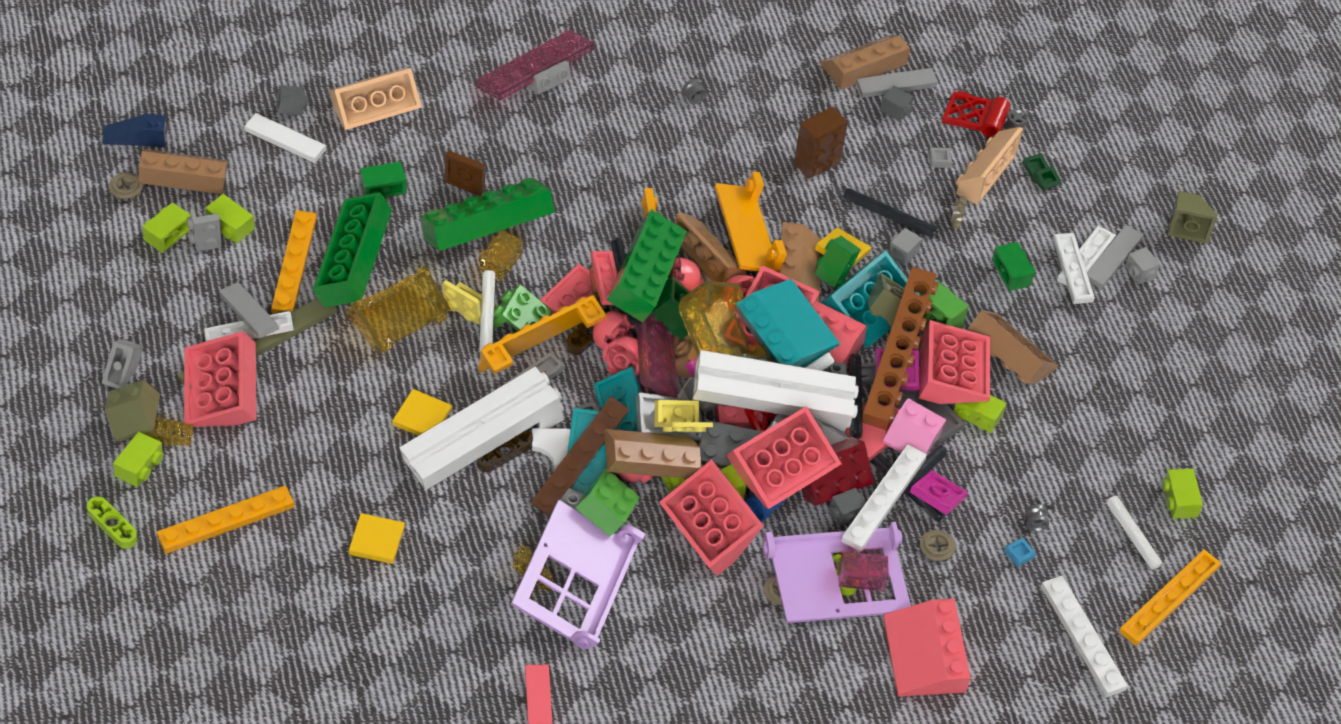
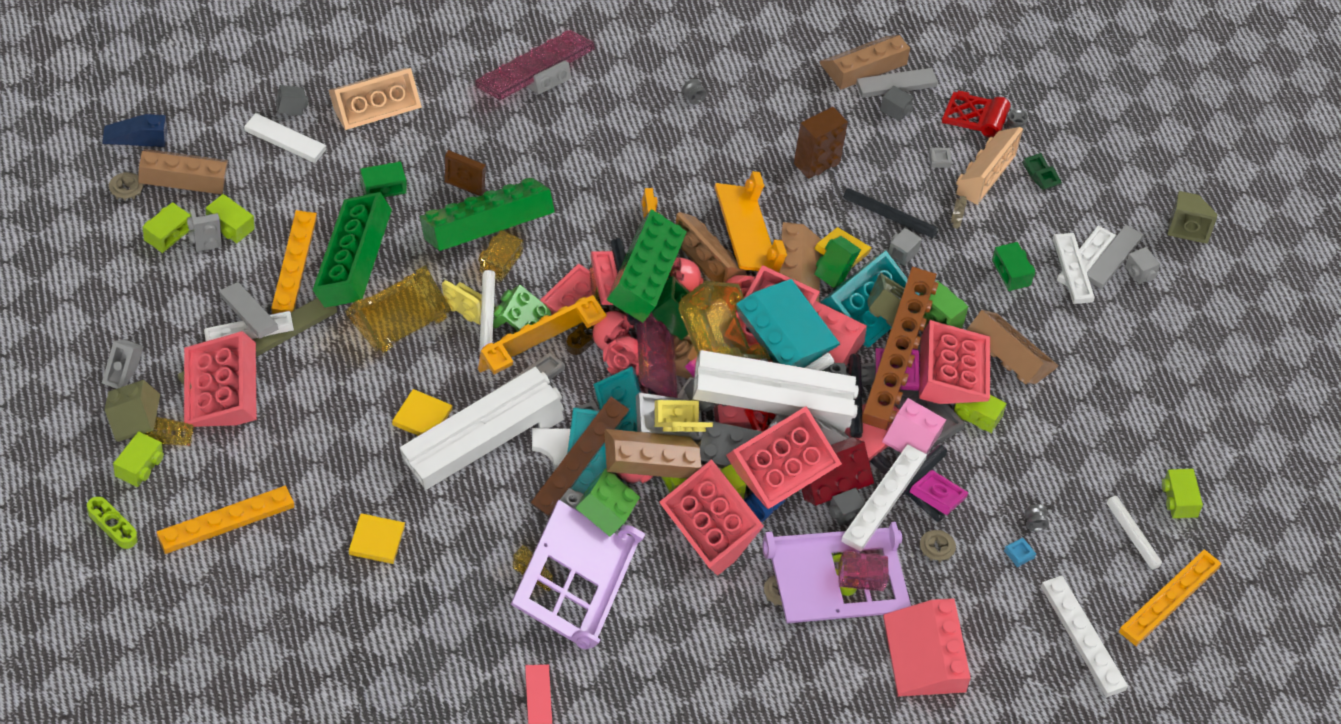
(501, 459): dark brown beam -> none

